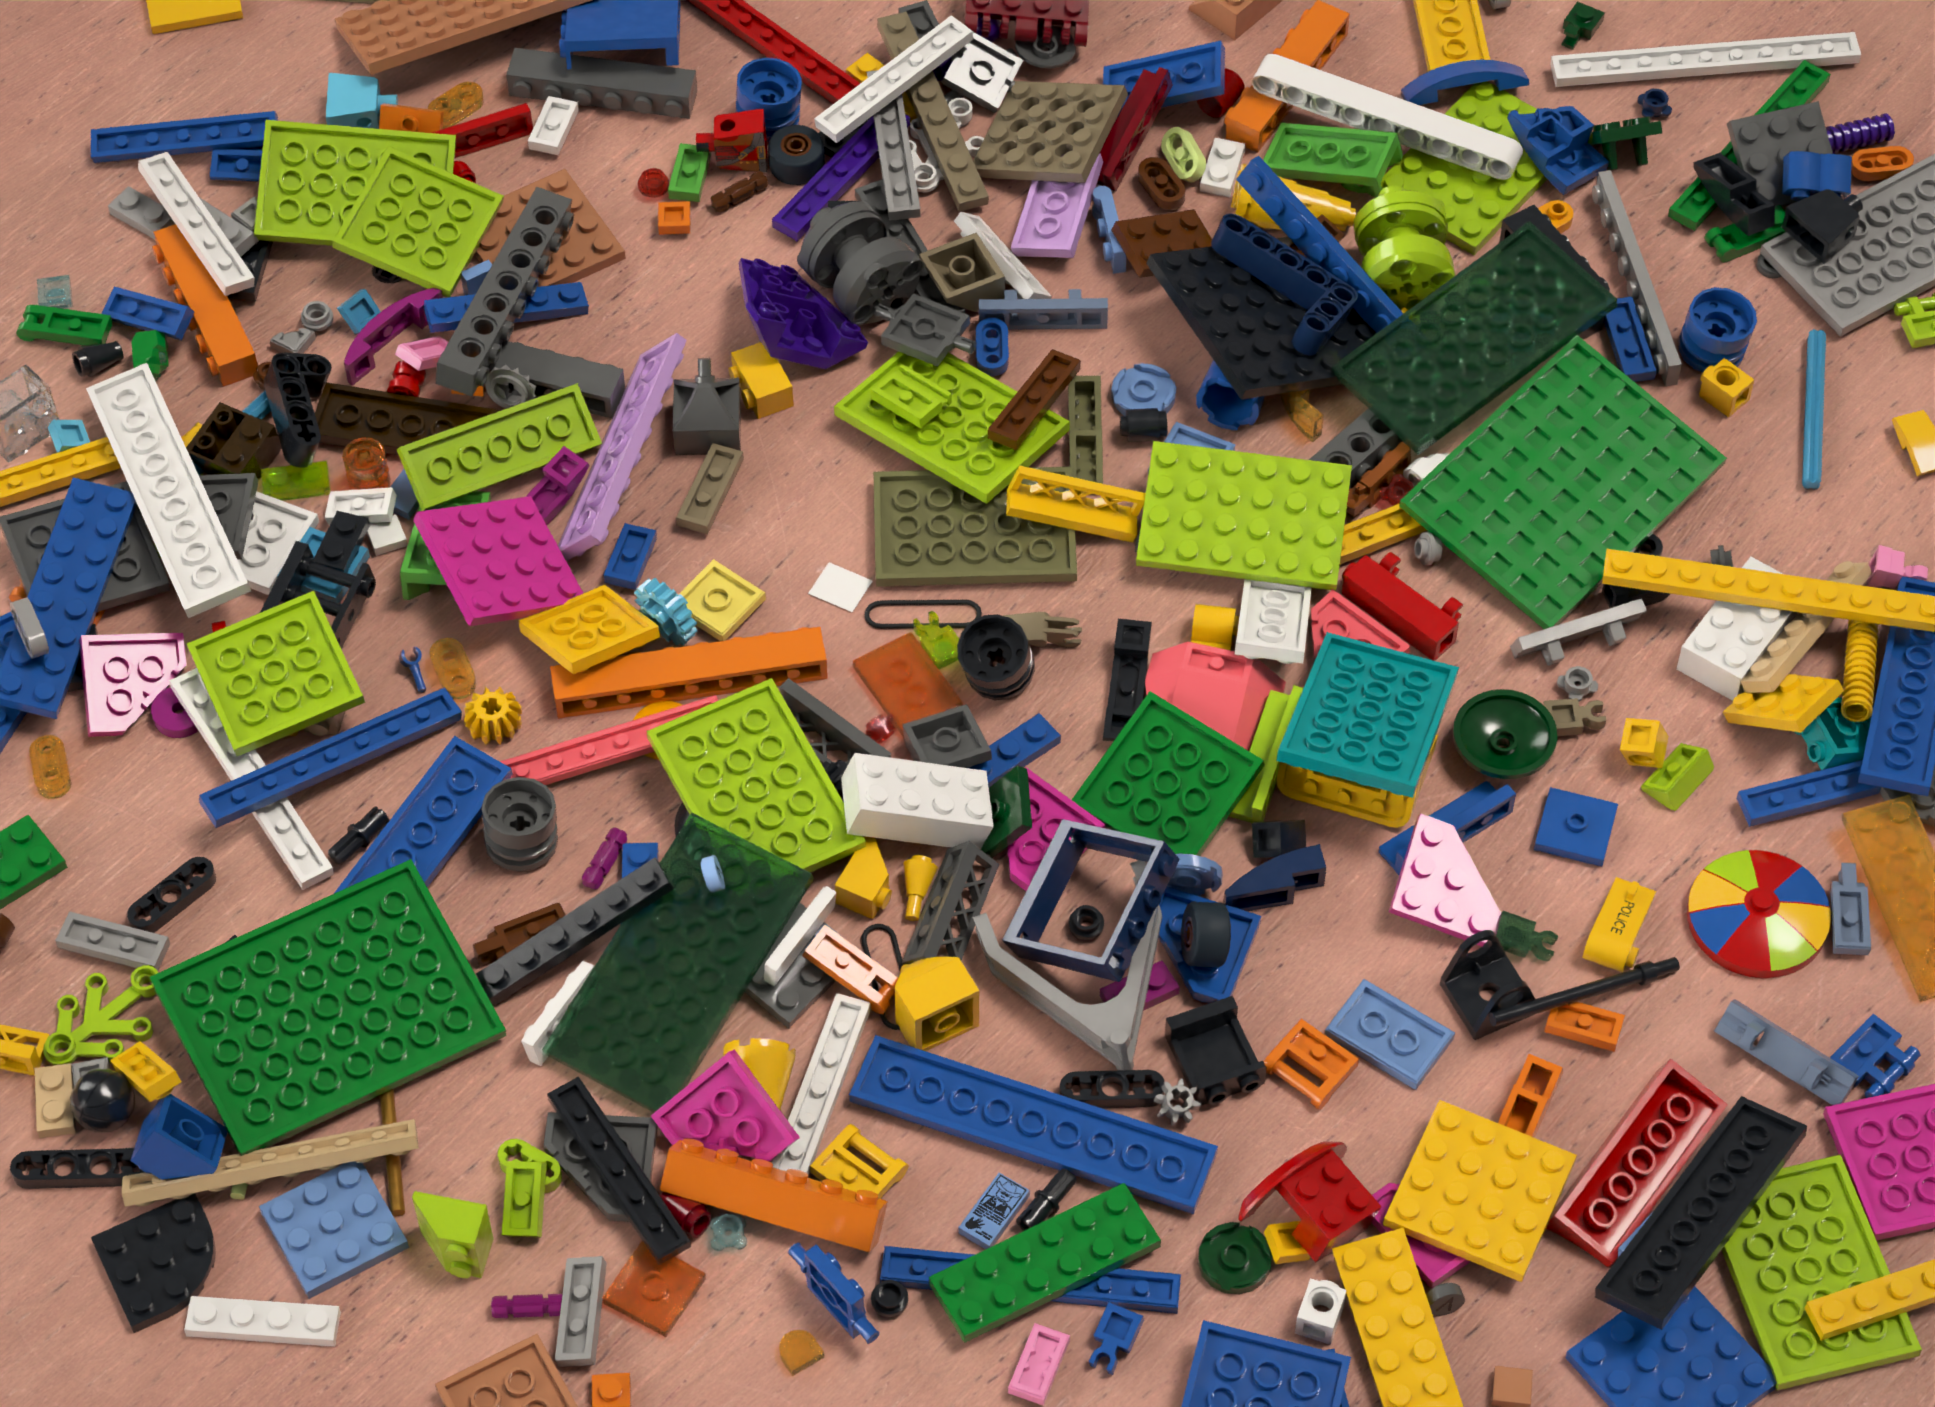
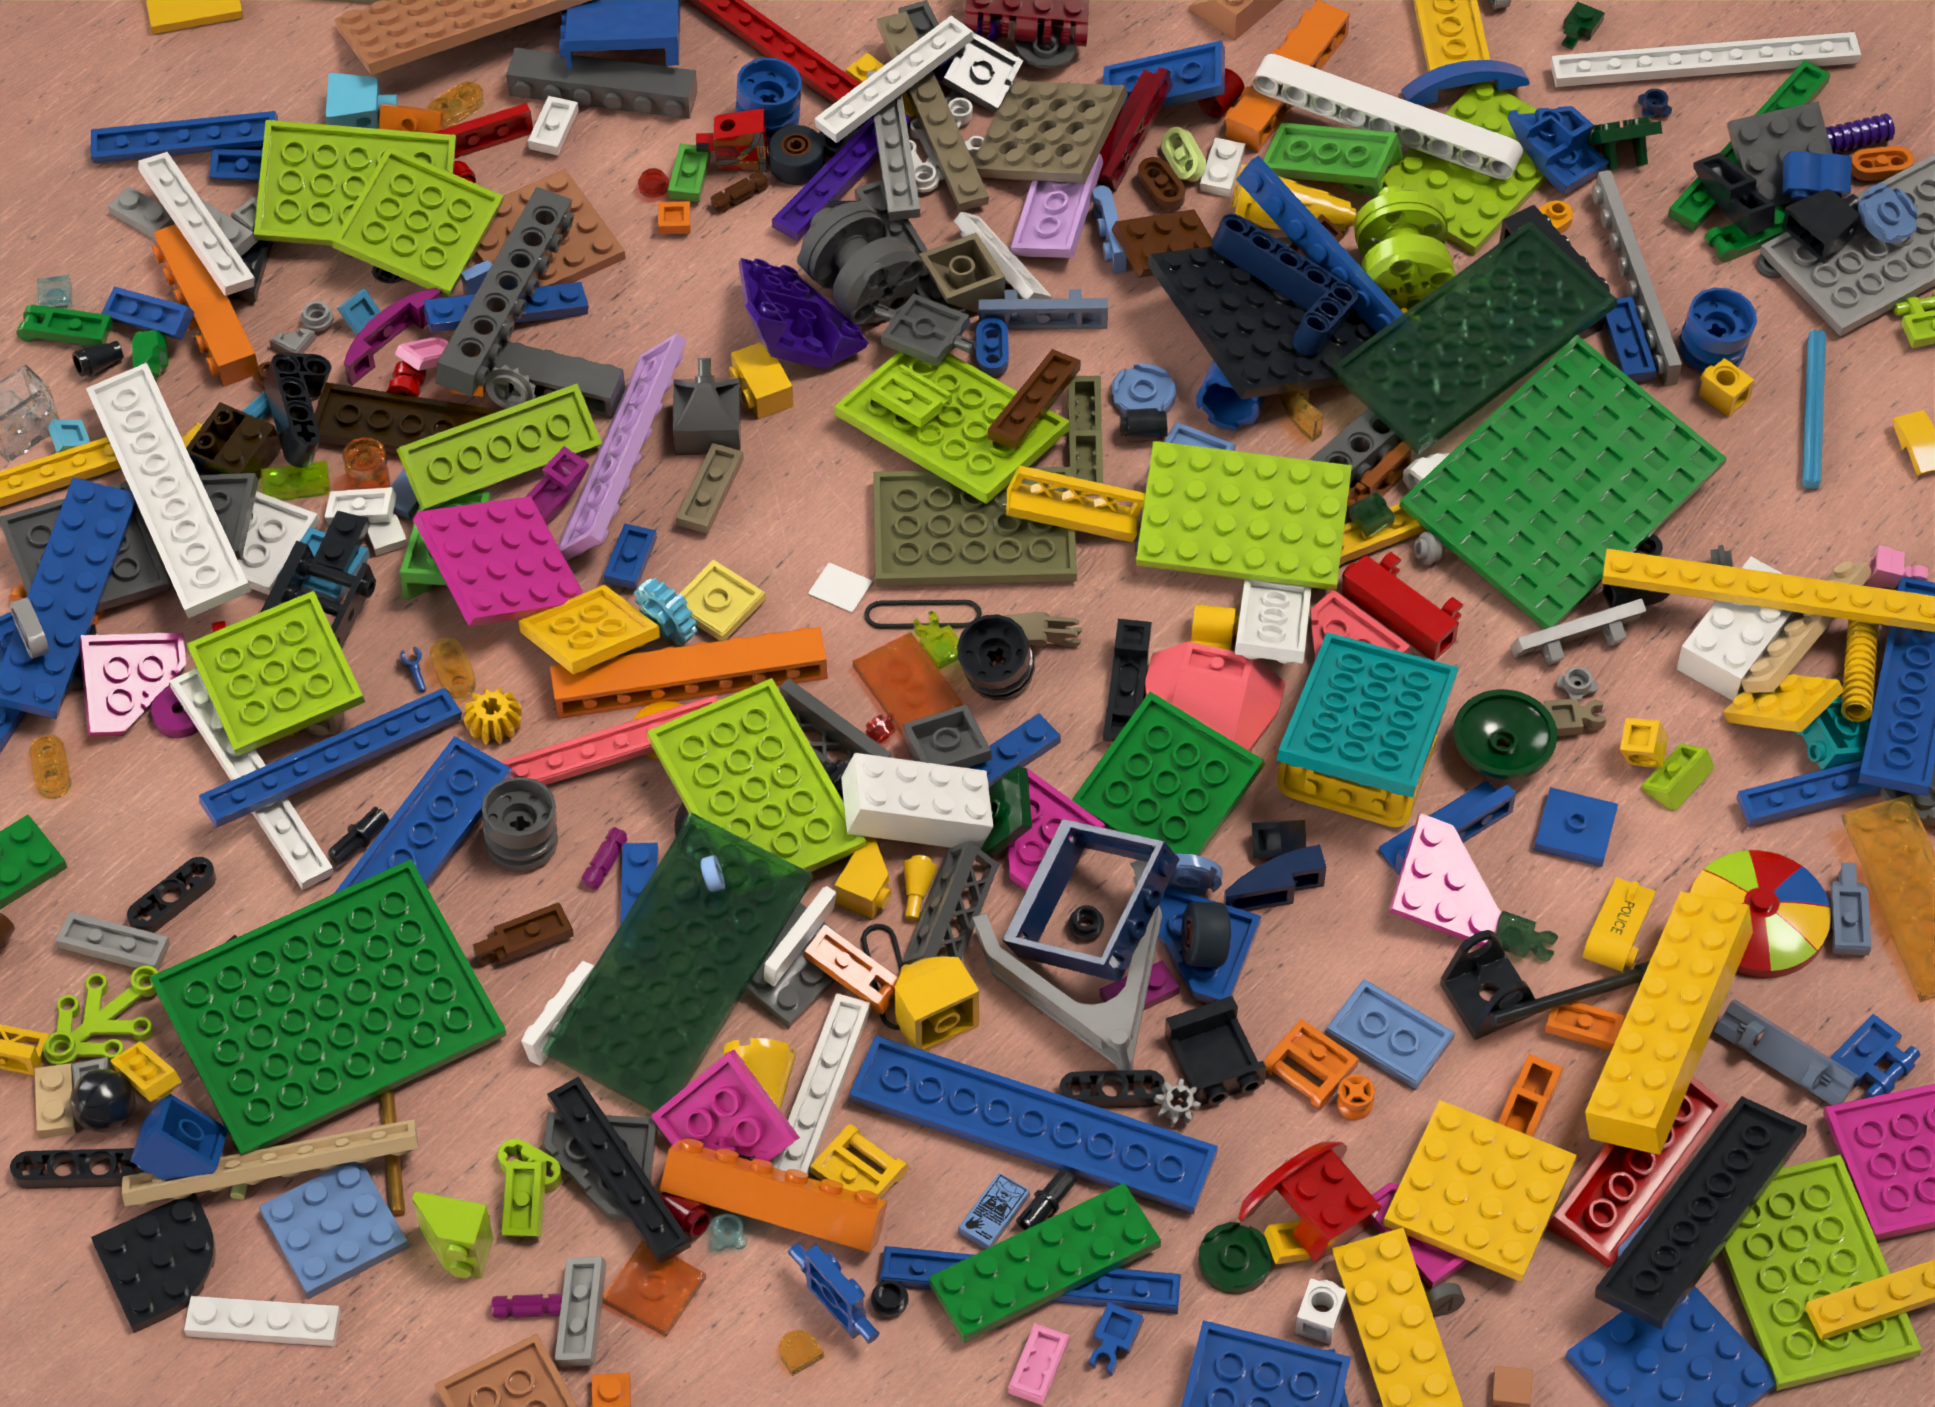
(574, 931): black plate -> none
(1265, 745): lime fence -> none
(1353, 1088): none -> orange wheel
(1371, 514): none -> clear green tile
(1398, 483): clear red plate -> none
(1669, 1023): none -> yellow brick
(1888, 214): none -> medium blue tile

